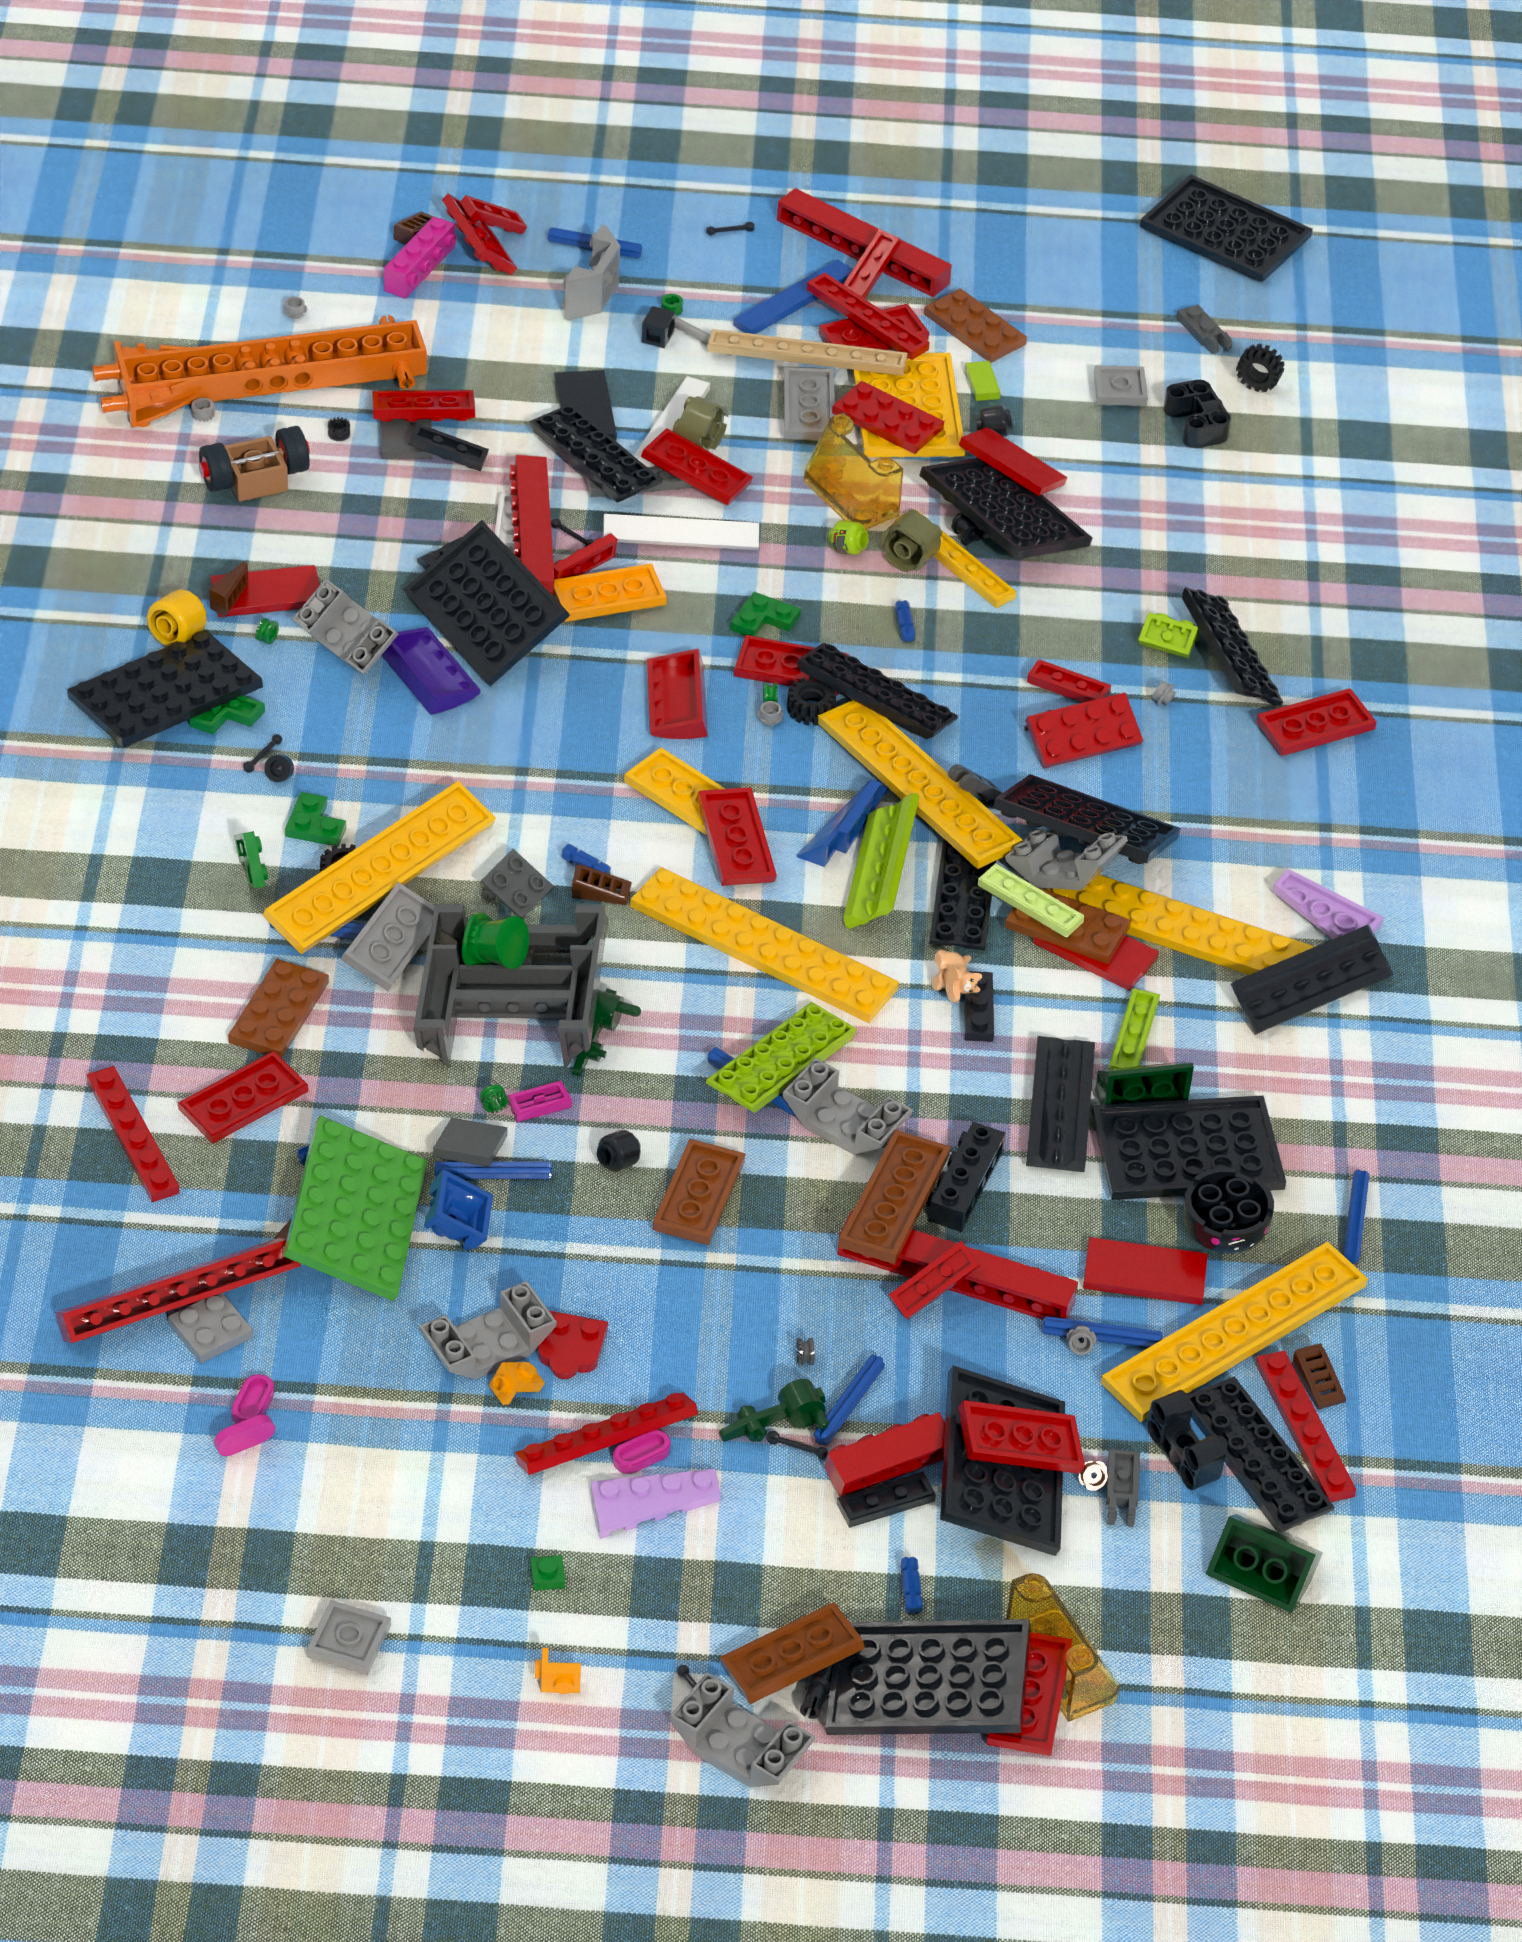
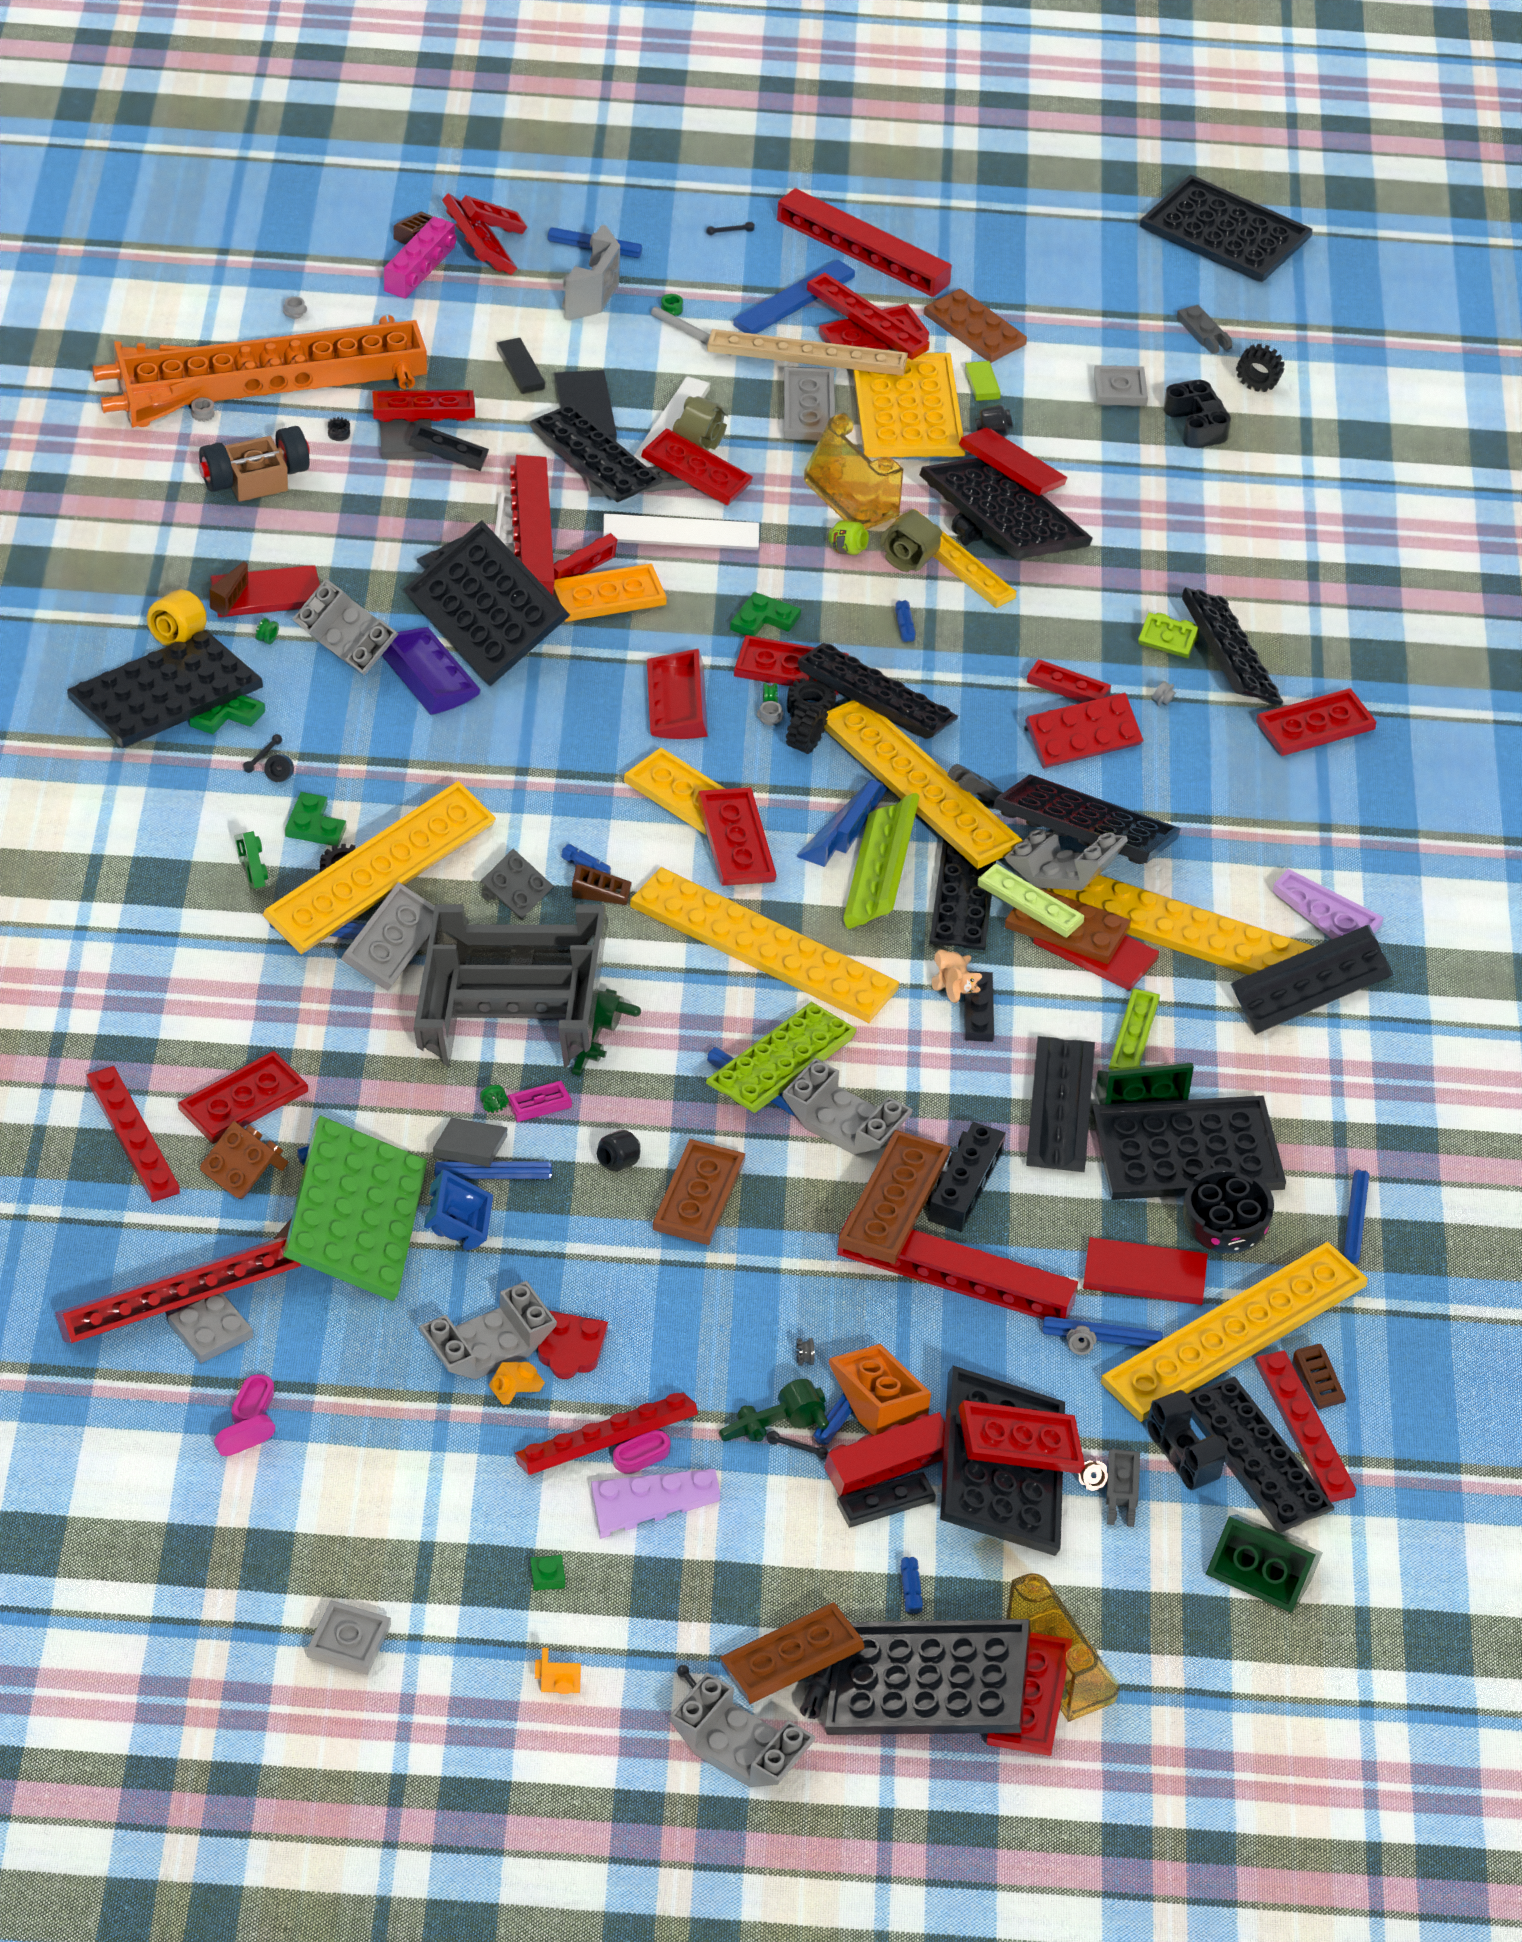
(241, 1159): none -> dark orange bracket
(278, 1008): dark orange plate -> none
(495, 941): green hat -> none
(521, 365): none -> black tile
(556, 523): black hinge -> none
(658, 327): black brick -> none
(806, 727): none -> black tyre
(872, 263): plate -> none
(880, 1388): none -> orange slope
(888, 417): red plate -> none
(934, 1280): red plate -> none

